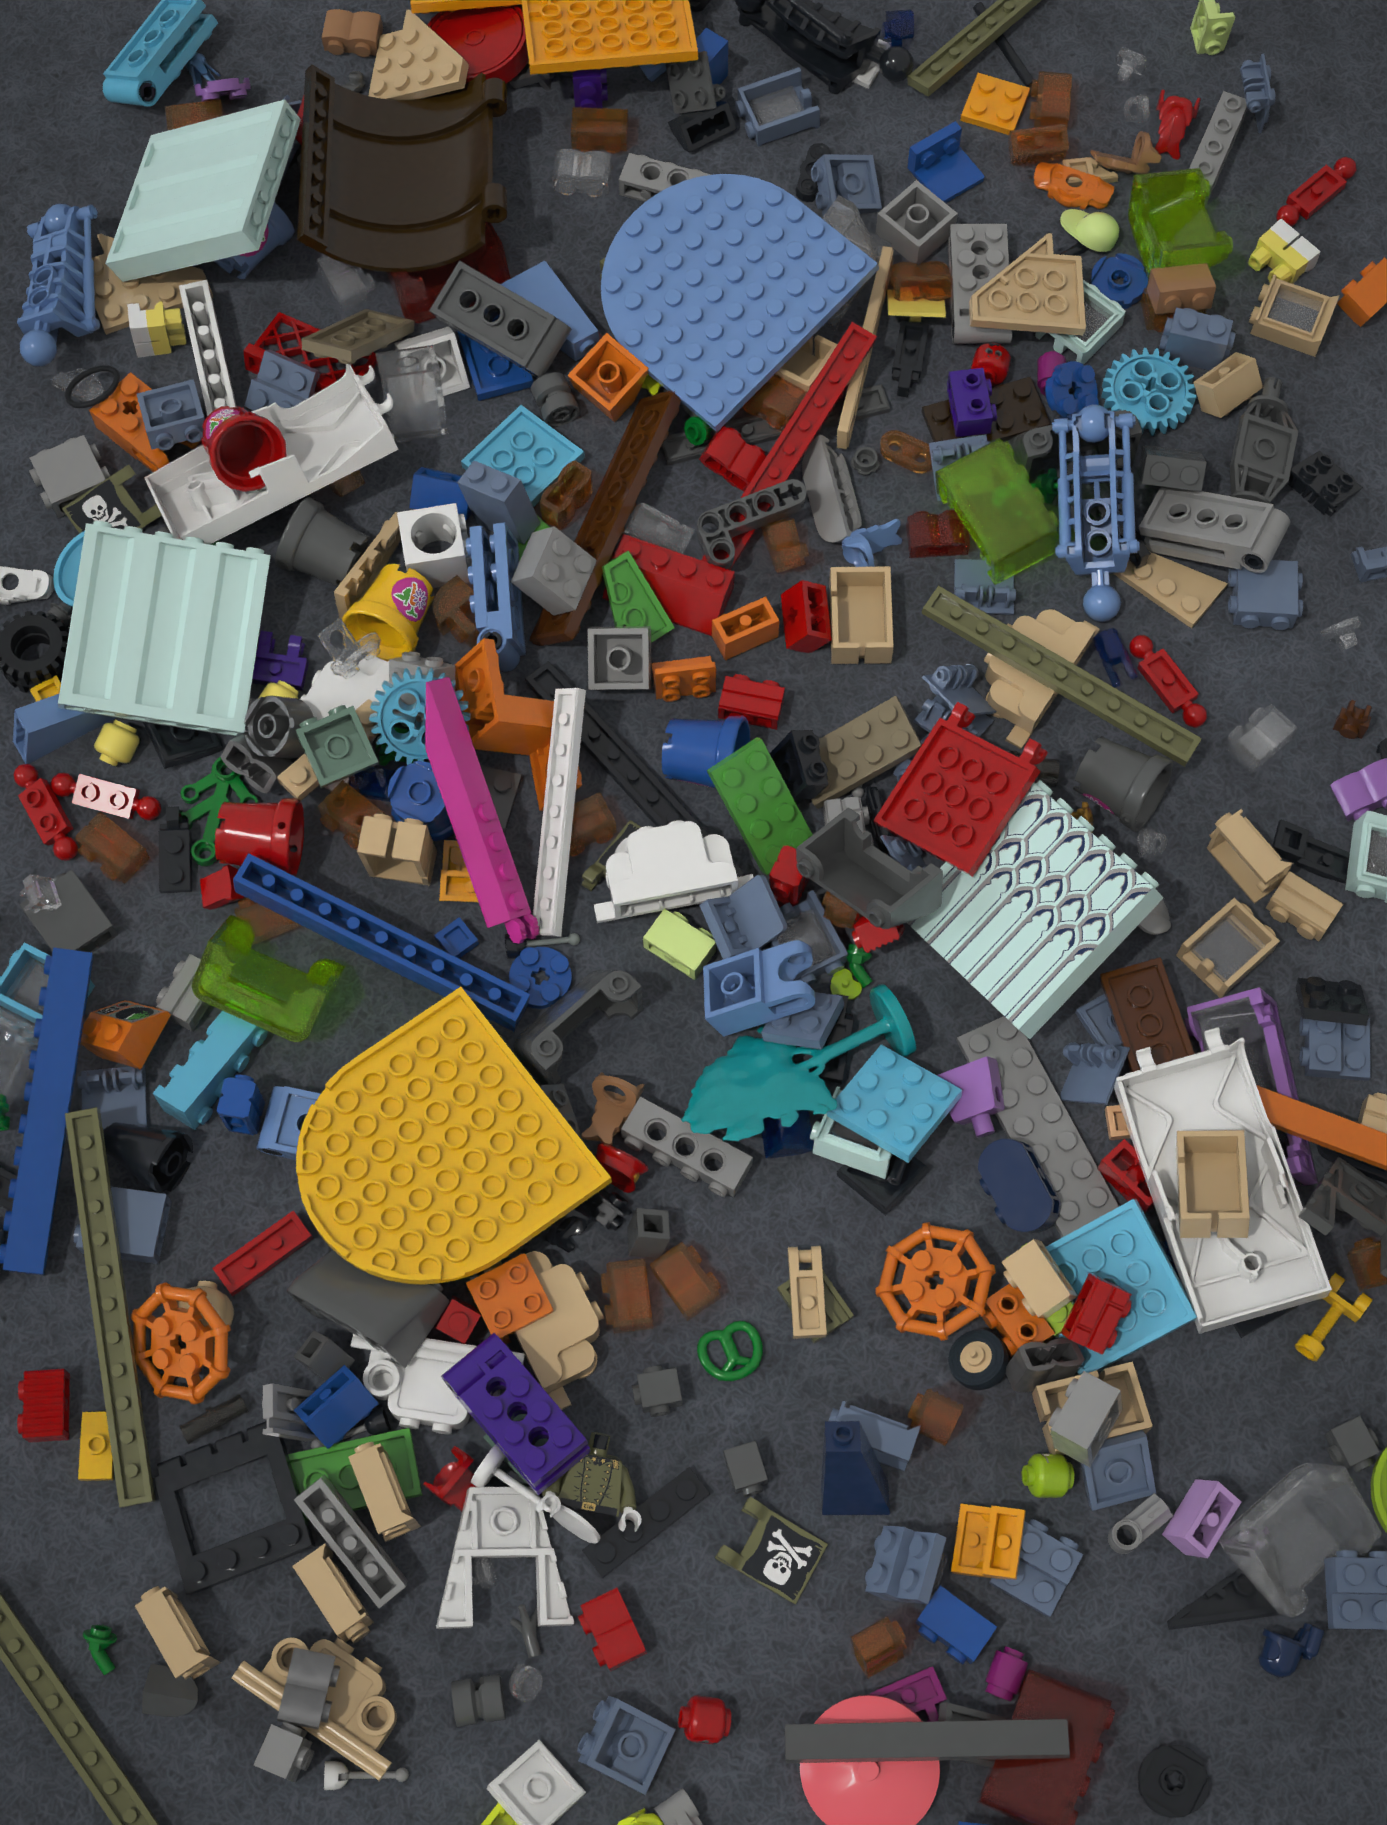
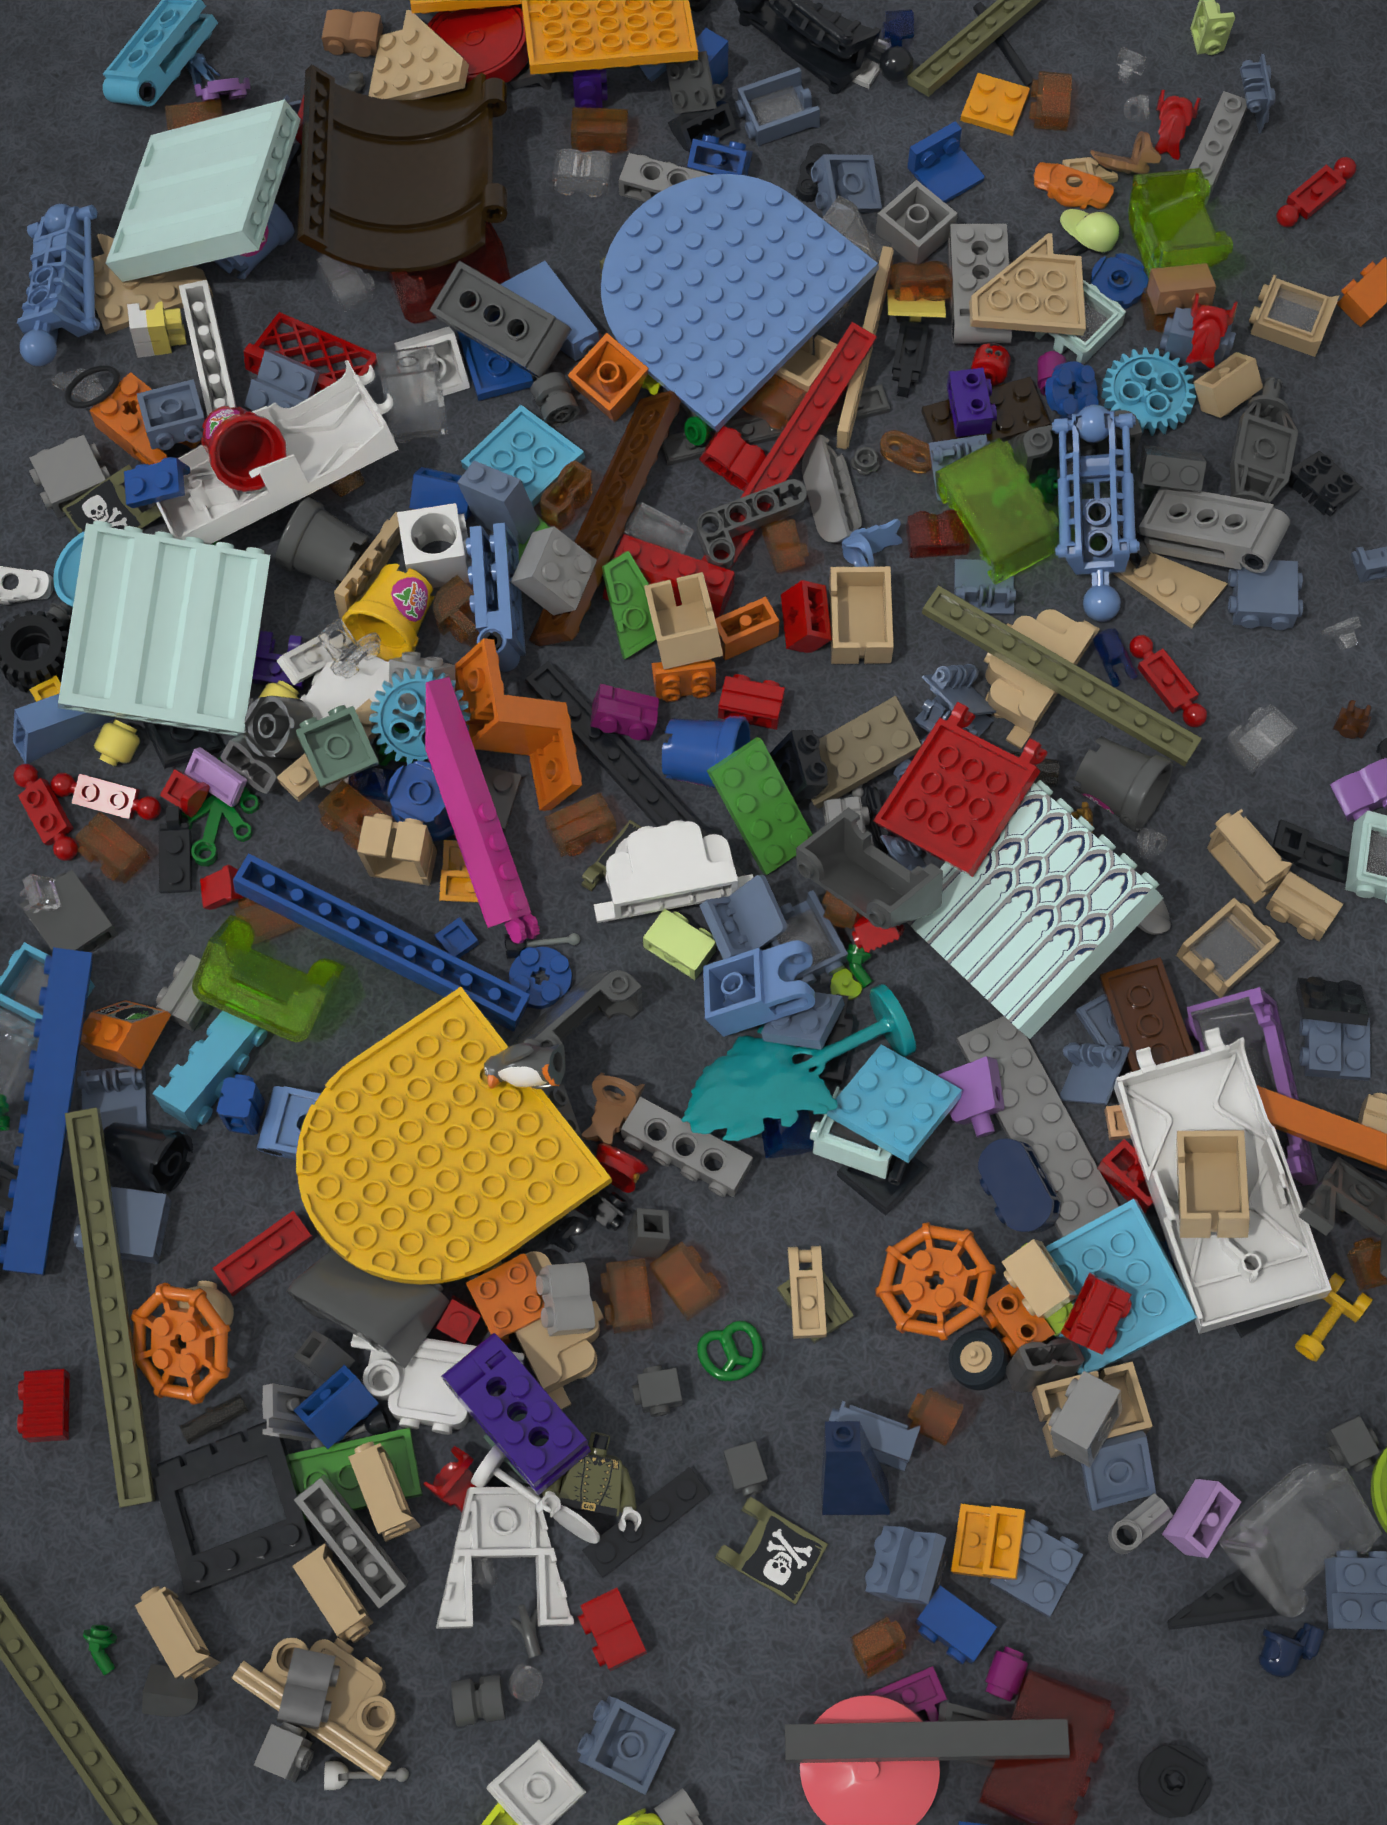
(95, 1448): yellow plate -> none
(155, 482): none -> blue bracket
(185, 792): none -> red tile
(223, 780): none -> lavender tile
(262, 831): red piece -> none
(307, 659): none -> white hinge
(357, 336): dark tan plate -> none
(527, 1065): none -> dark grey animal
(558, 810): white tile -> none
(566, 1299): none -> light grey brick
(619, 657): light grey brick -> none
(624, 712): none -> magenta brick
(685, 631): none -> tan piece
(705, 1719): red head -> none
(718, 158): none -> blue brick
(785, 878): red brick -> none
(1038, 144): clear orange brick -> none
(1048, 1475): lime head -> none
(1209, 326): none -> red hair
(1284, 253): light yellow hips -> none

